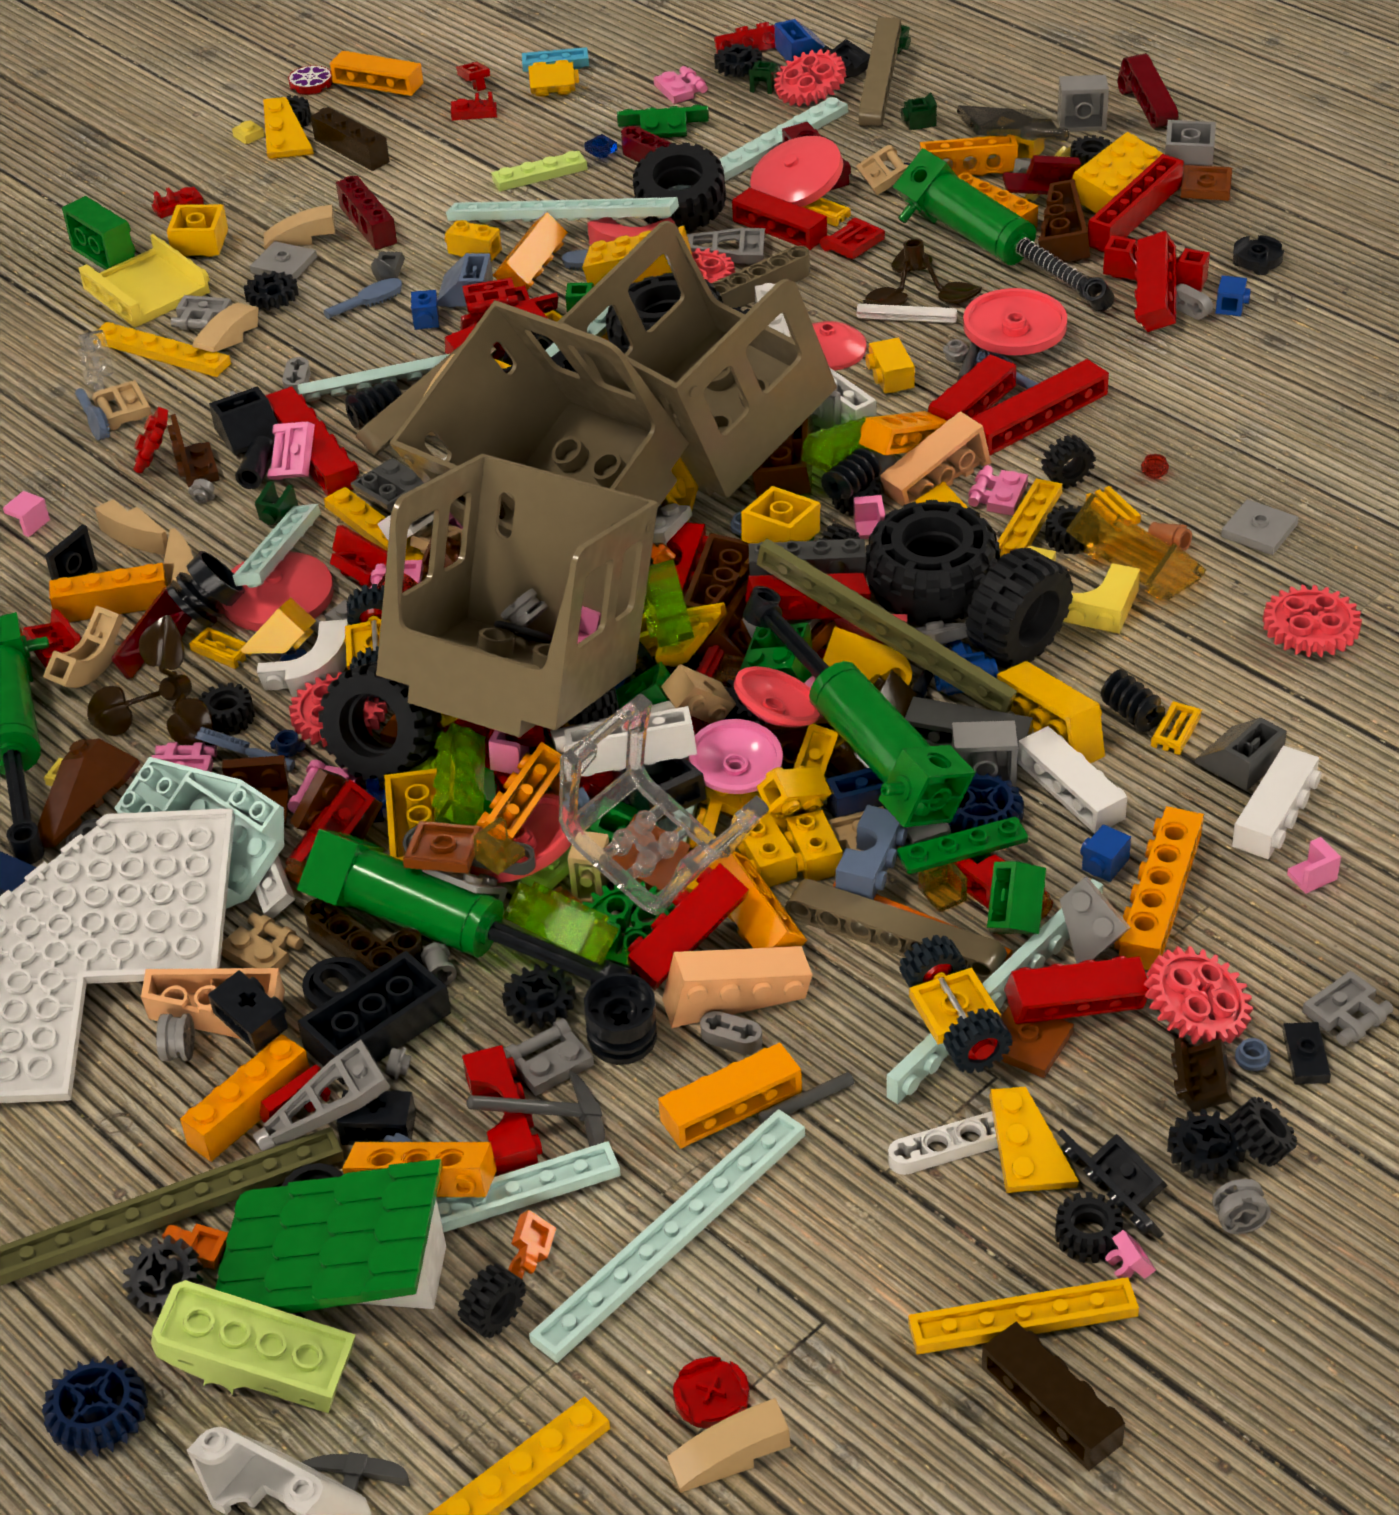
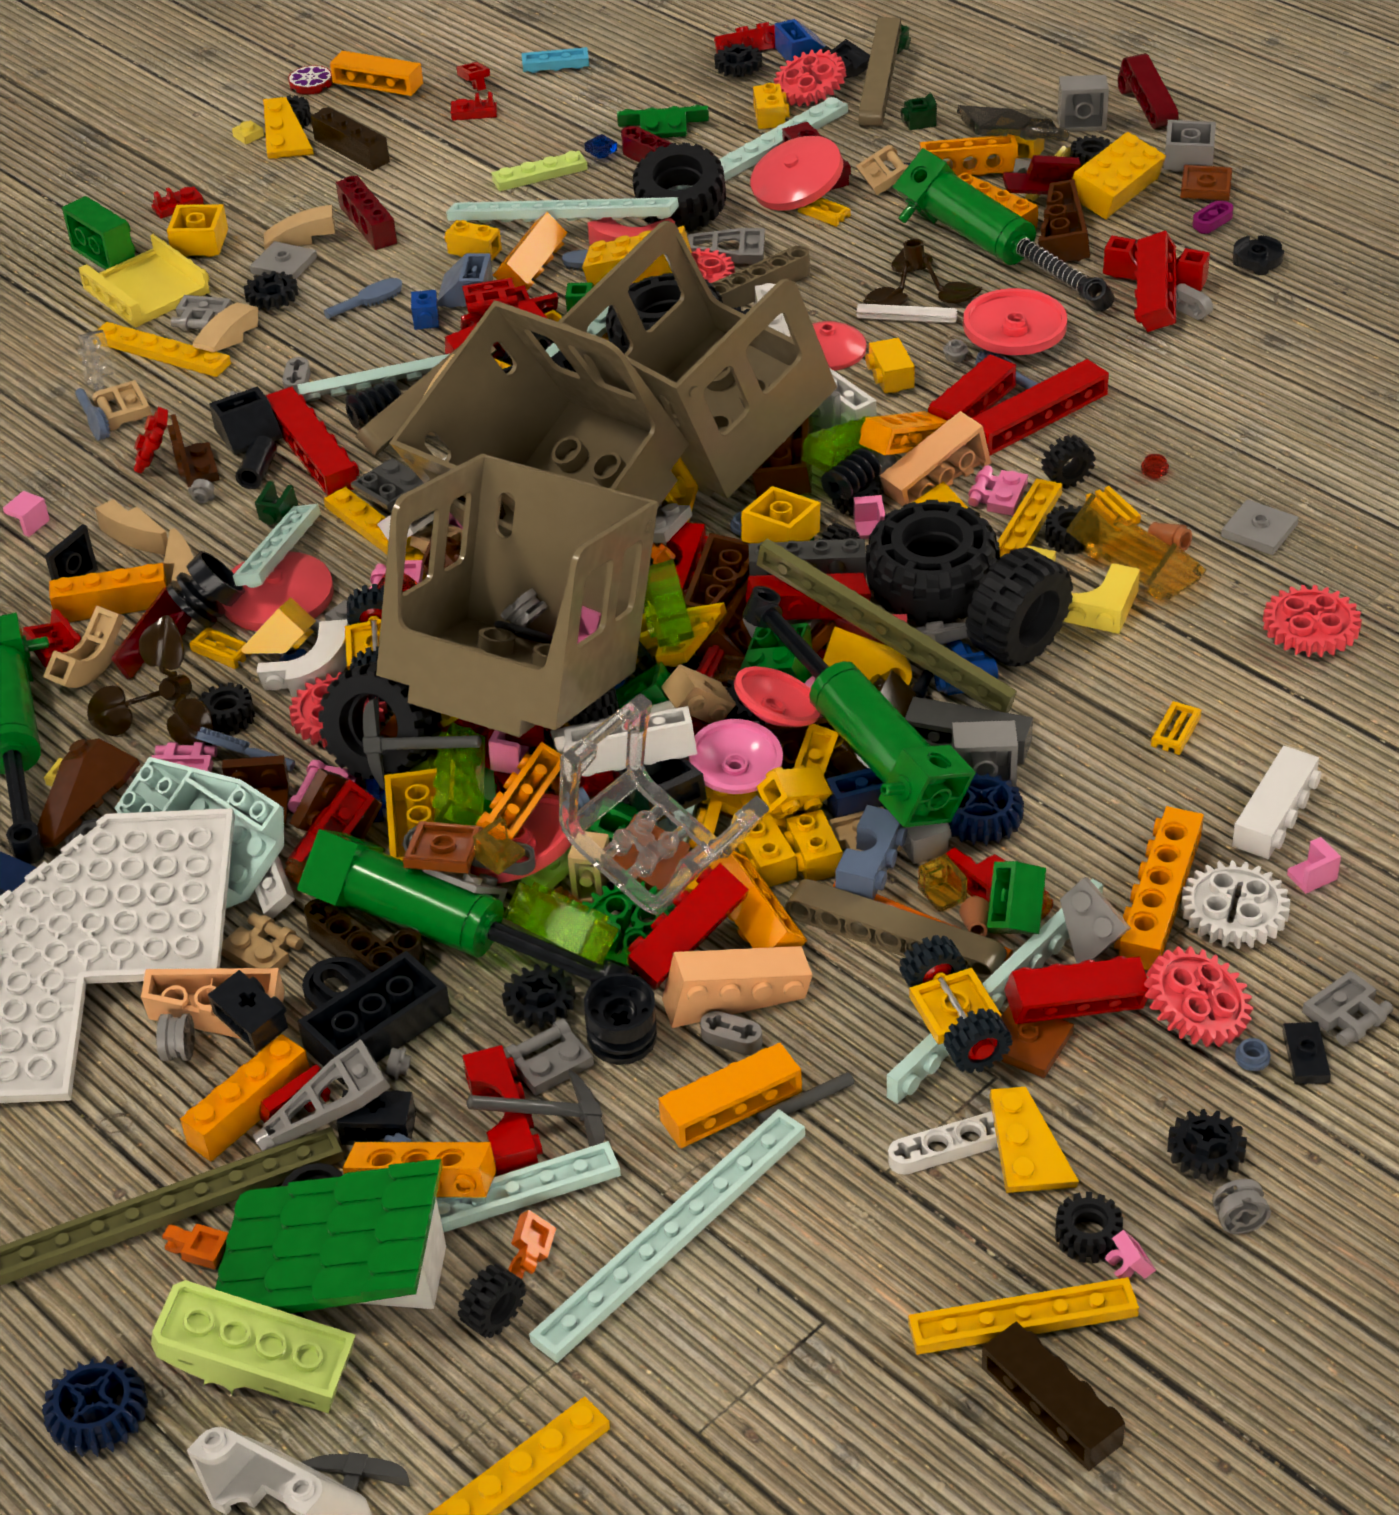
(157, 1273): black gear -> none
(287, 743): dark blue plate -> none
(291, 450): bright pink plate -> none
(356, 555): red bracket -> none
(376, 744): none -> dark grey piece
(387, 265): dark grey plate -> none
(436, 959): light grey bush -> none
(552, 78): yellow brick -> none
(680, 87): bright pink plate -> none
(710, 1391): red tile -> none
(730, 1446): tan slope -> none
(763, 72): dark green window -> none
(770, 105): none -> yellow brick
(779, 218): red brick -> none
(853, 238): red plate -> none
(958, 846): green bracket -> none
(969, 360): dark grey bar -> none
(975, 914): none -> nougat cone
(1057, 706): yellow wedge -> none
(1072, 779): white brick -> none
(1105, 852): blue brick -> none
(1126, 1175): black bracket -> none
(1132, 700): black piece -> none
(1136, 201): red brick -> none
(1201, 1074): dark brown bracket -> none
(1212, 216): none -> magenta plate
(1232, 295): blue brick -> none
(1244, 752): dark grey slope -> none
(1259, 910): none -> white gear
(1263, 1131): black tyre -> none

